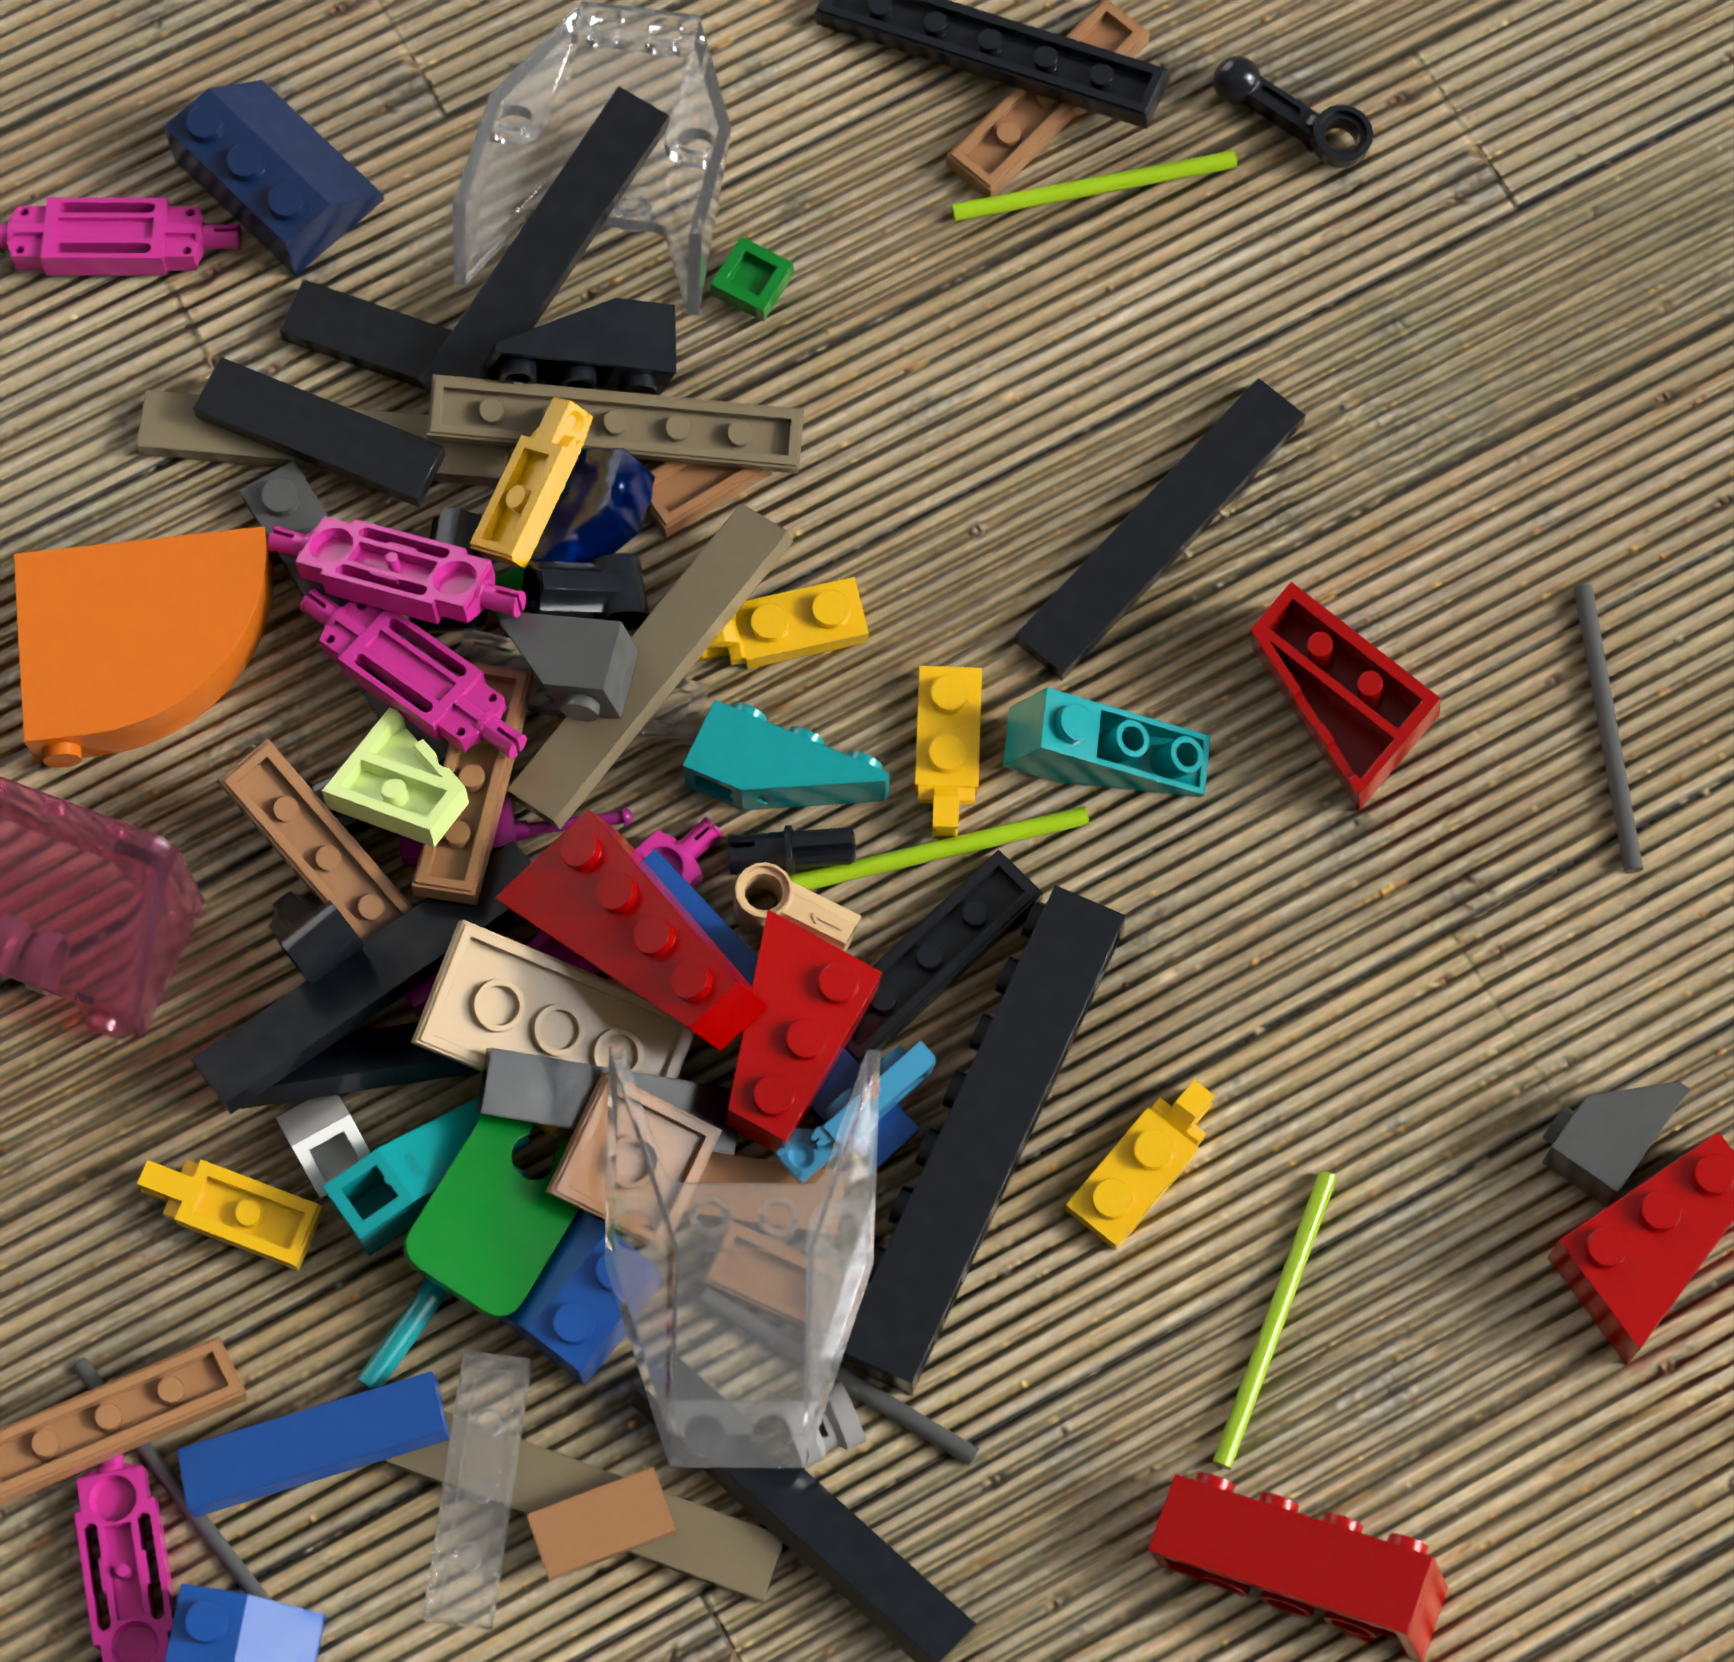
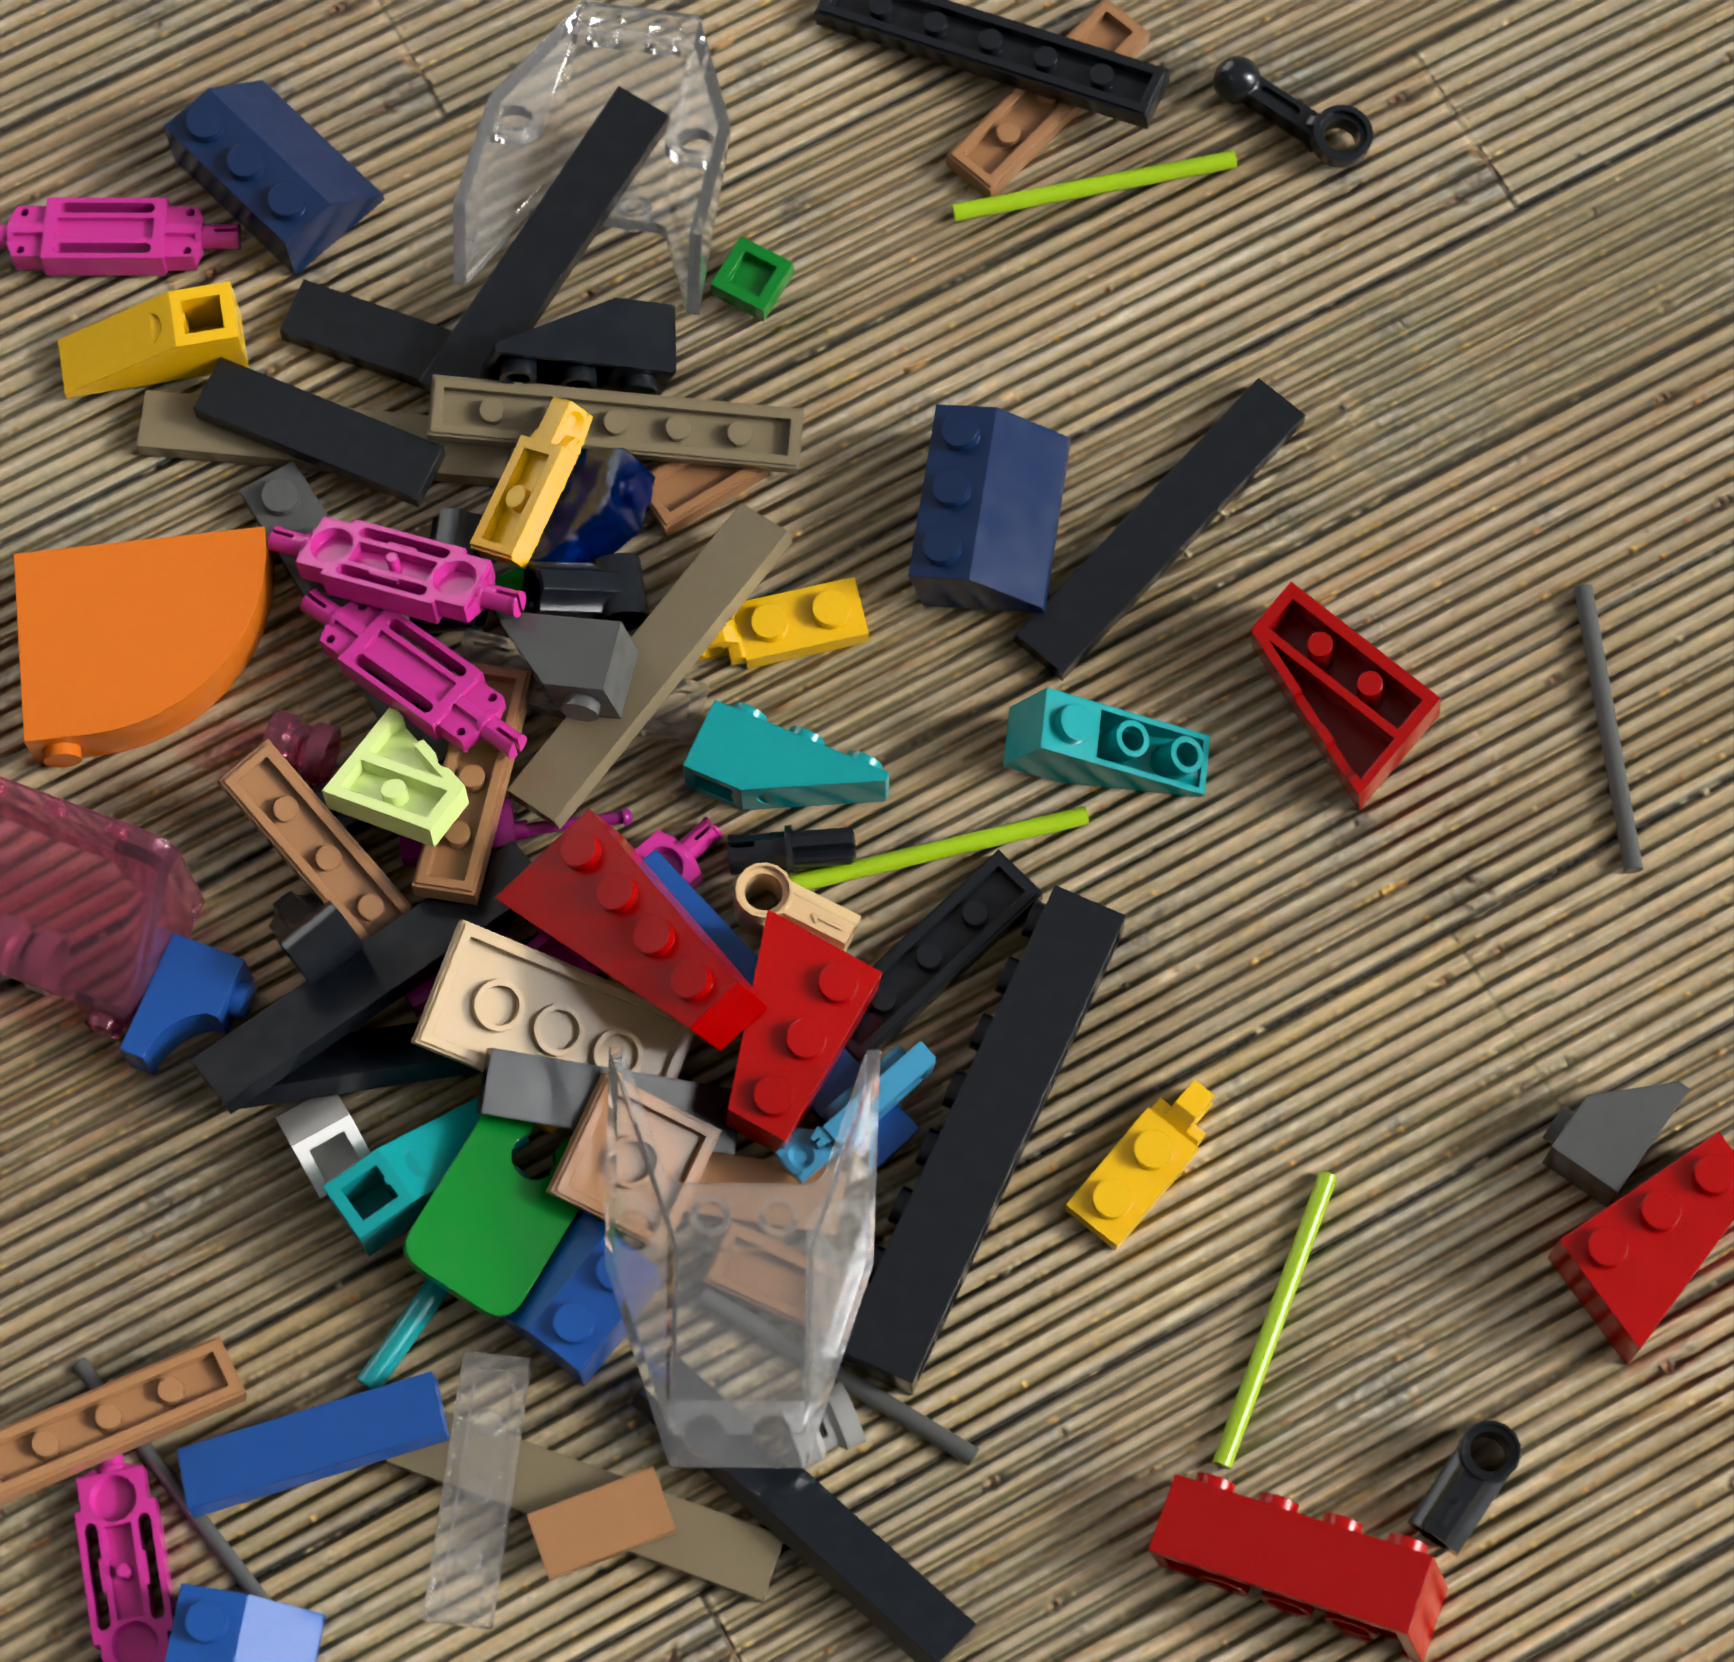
(155, 342): none -> yellow slope
(188, 995): none -> blue arch
(235, 1209): yellow hinge -> none
(306, 747): none -> clear pink wheel
(948, 742): yellow hinge -> none
(988, 511): none -> dark blue slope
(1464, 1490): none -> black piece

